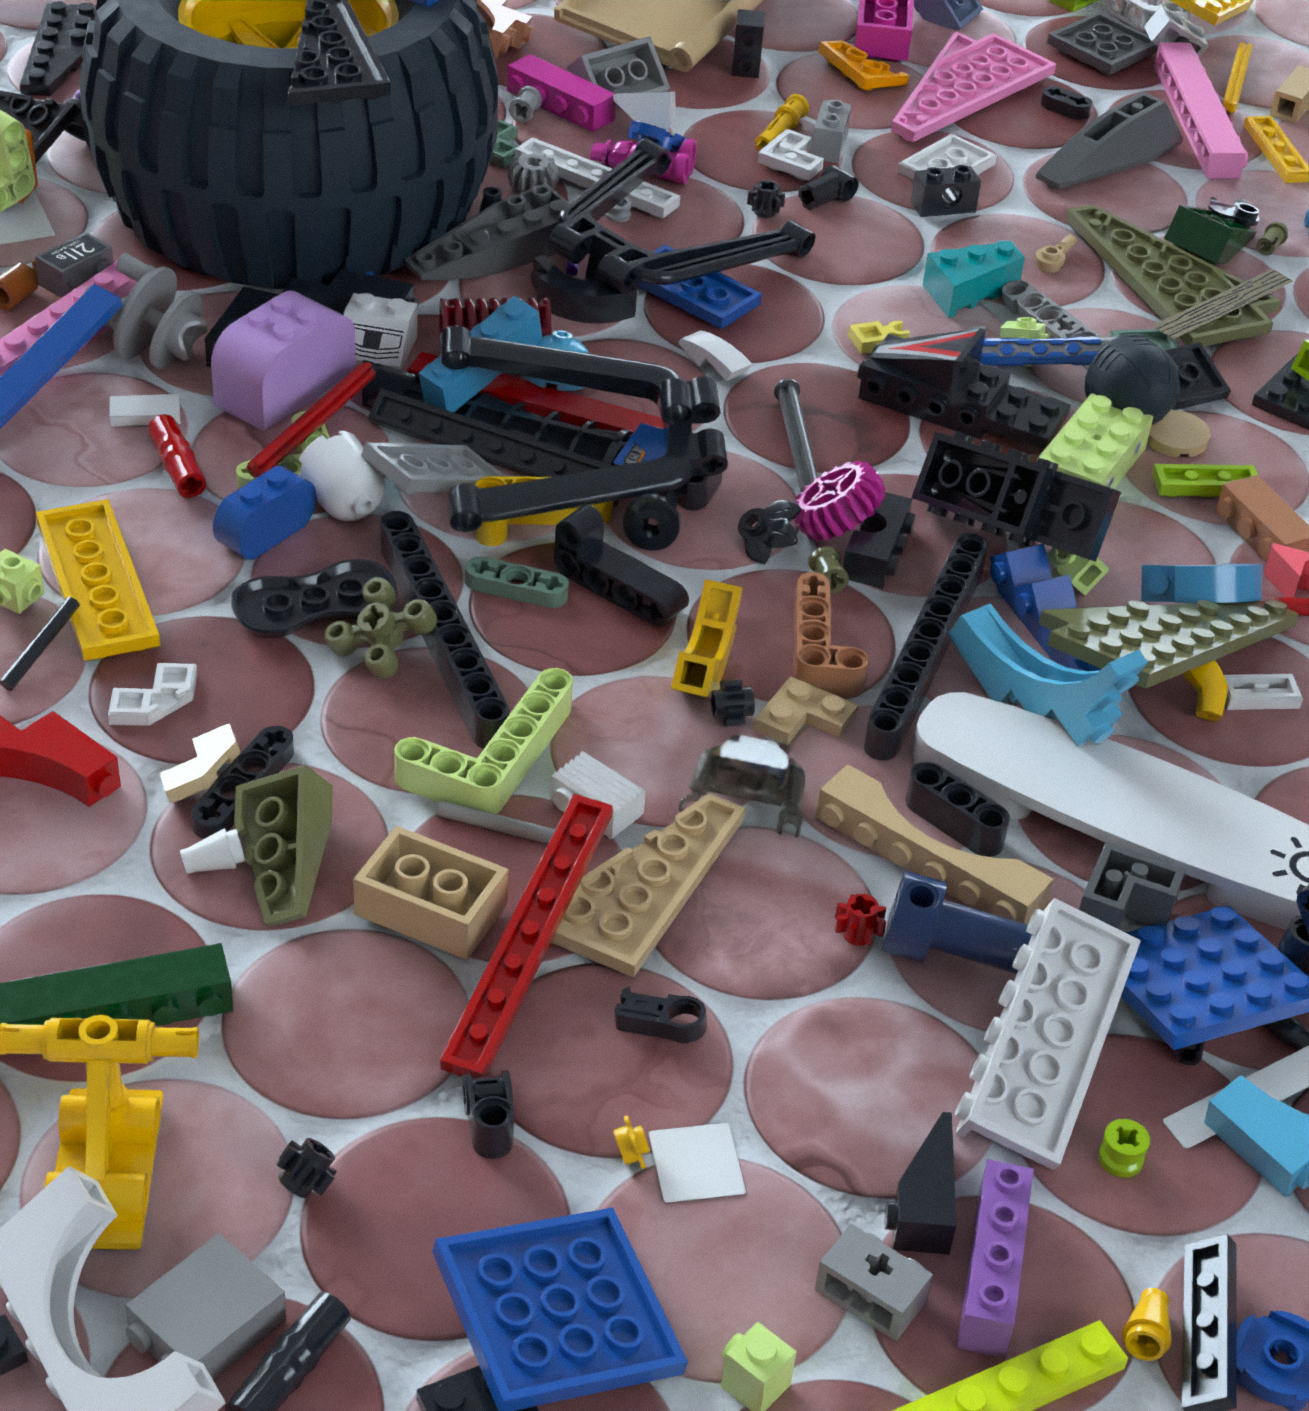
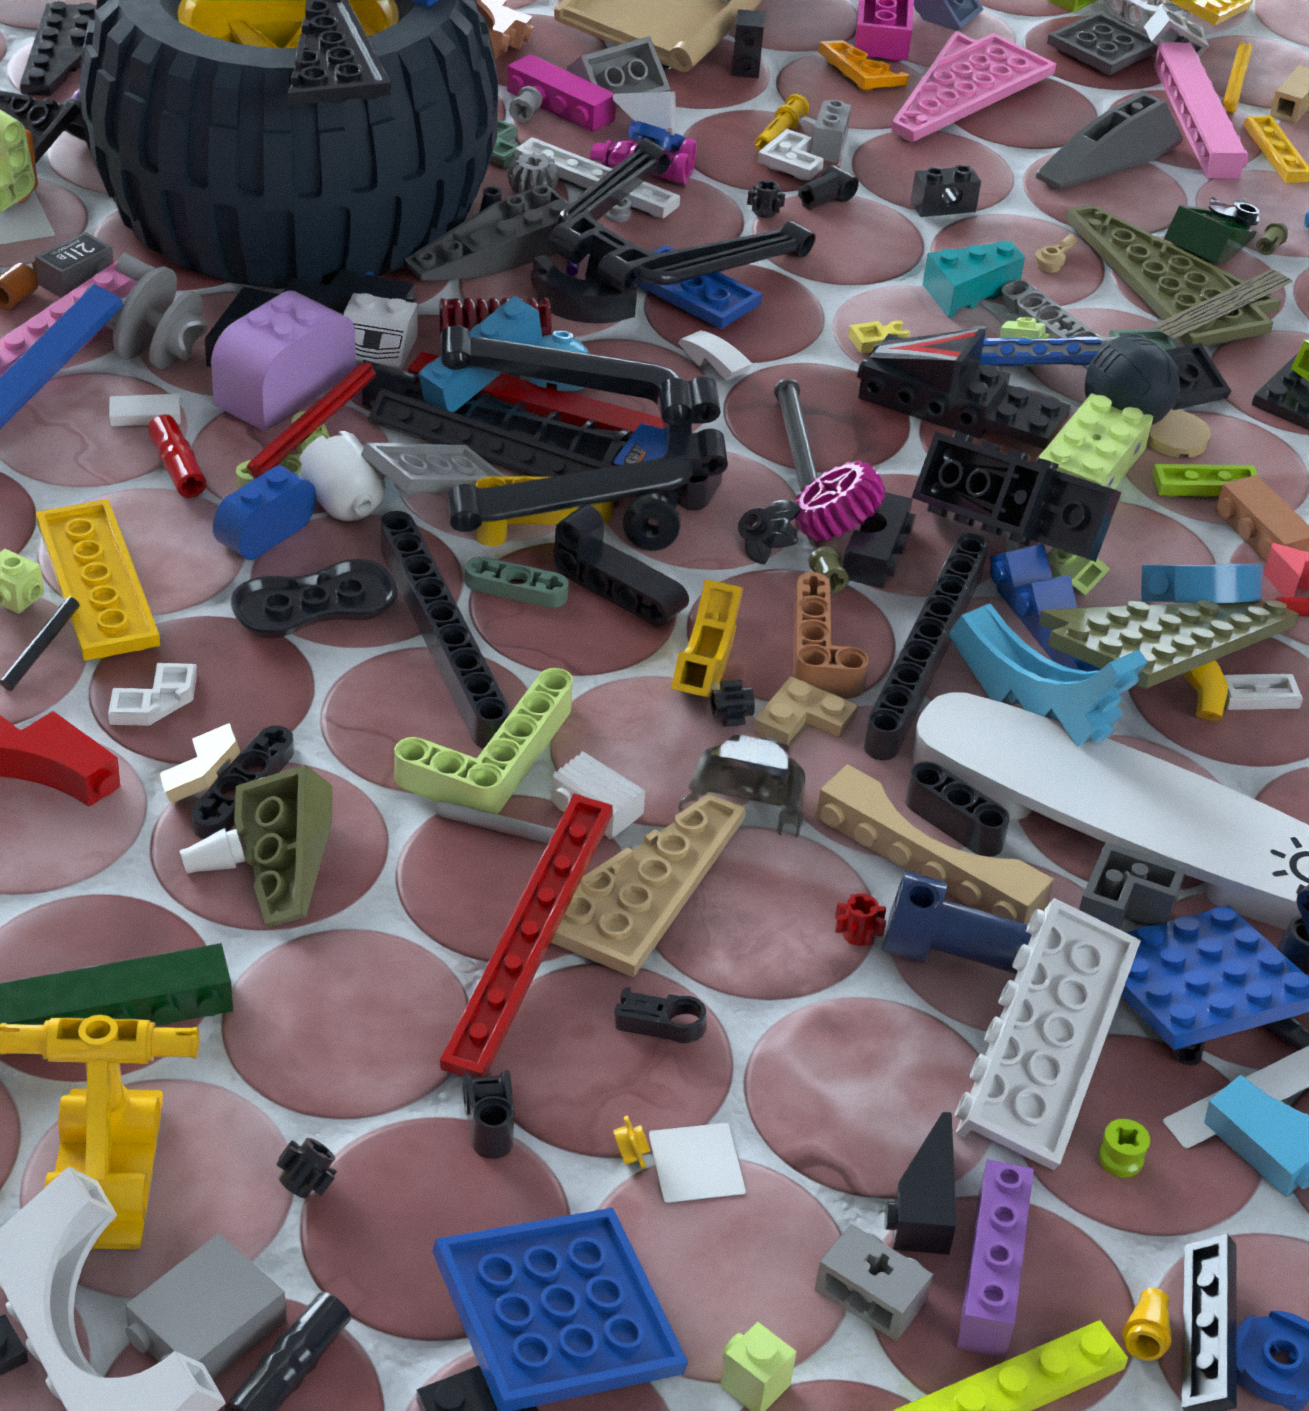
(380, 628): olive gear -> none
(431, 892): tan brick -> none
(947, 154): white tile -> none
(1066, 102): black beam -> none

